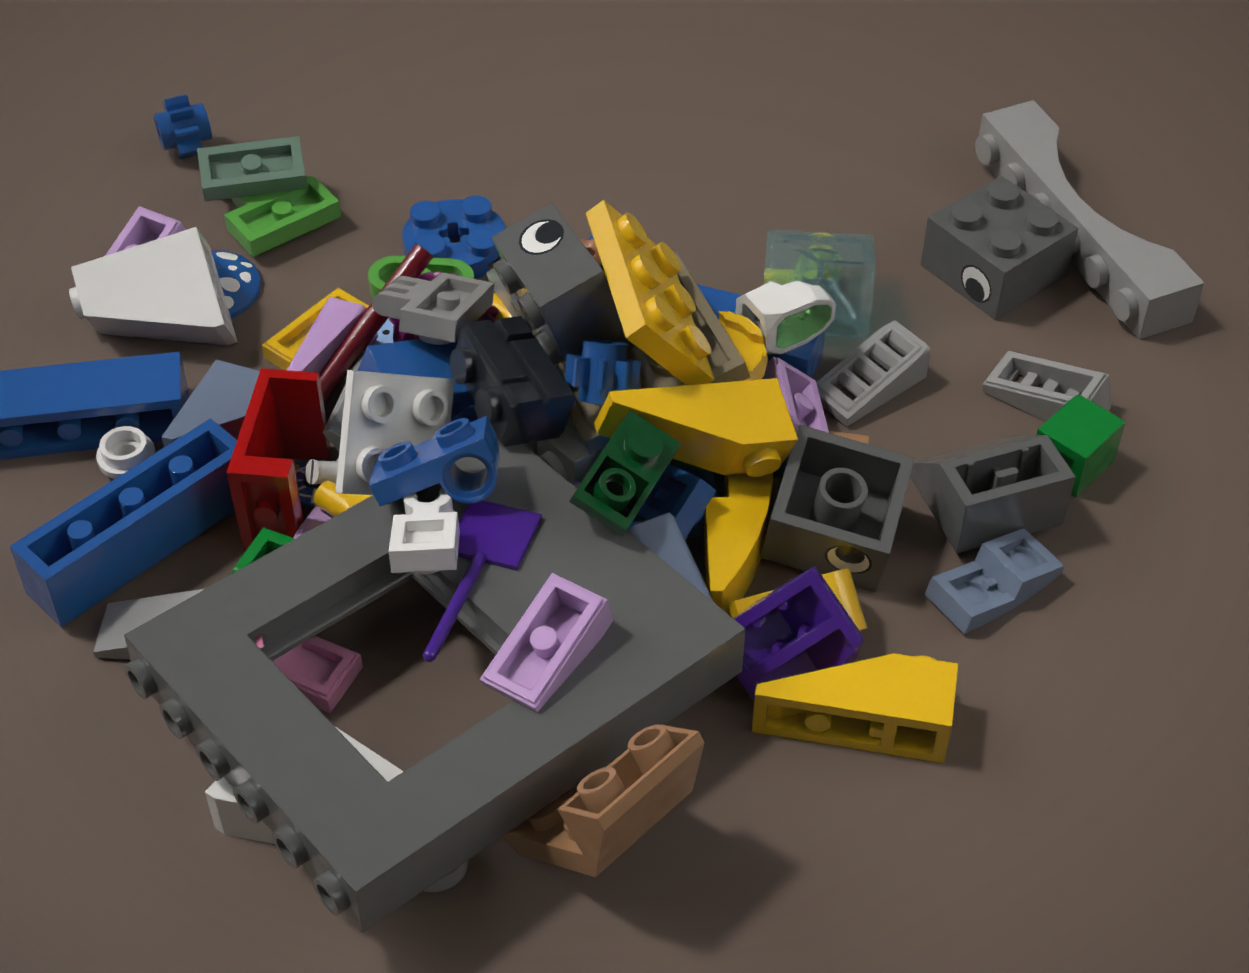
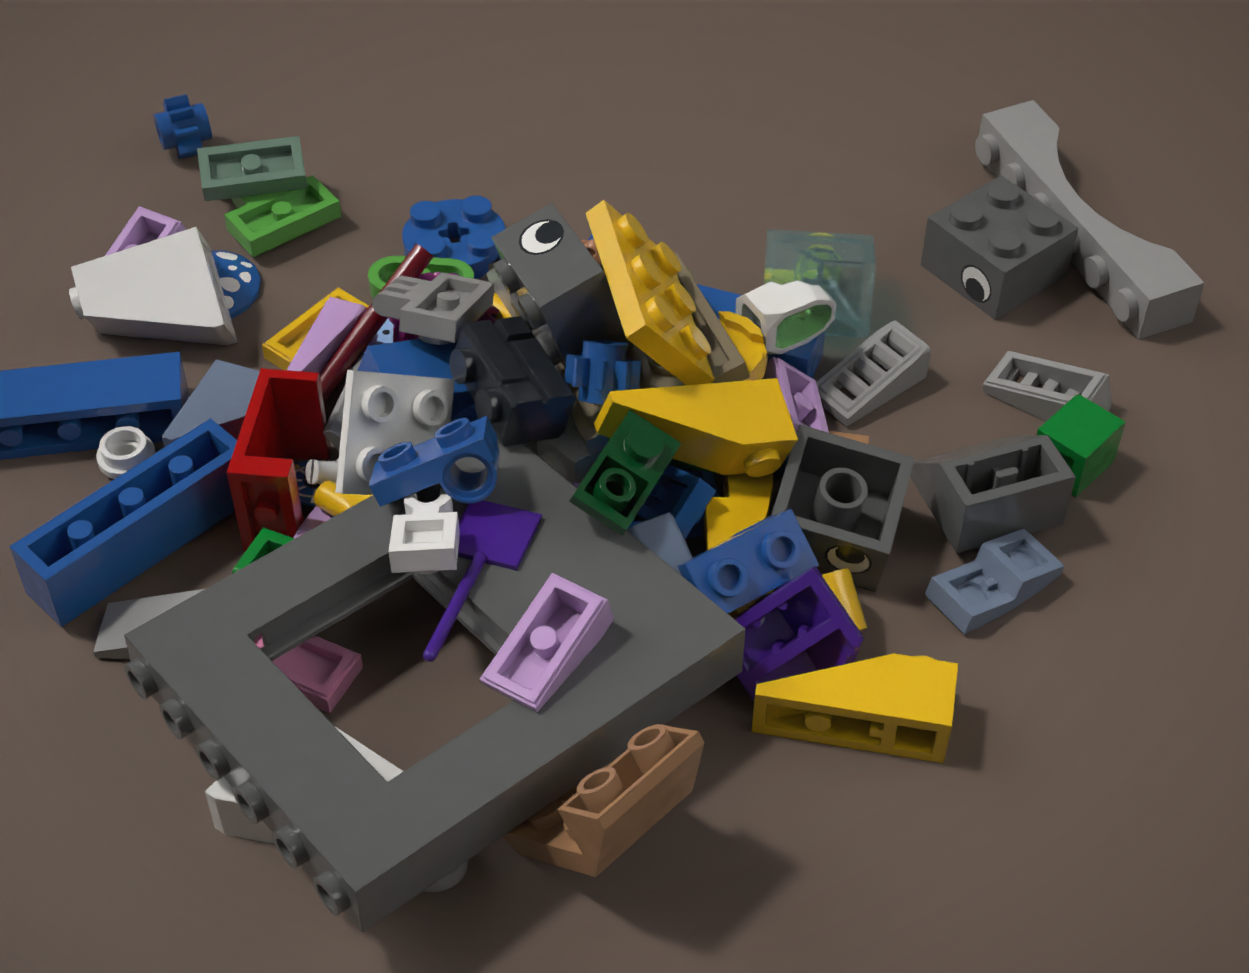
(751, 562): none -> blue plate

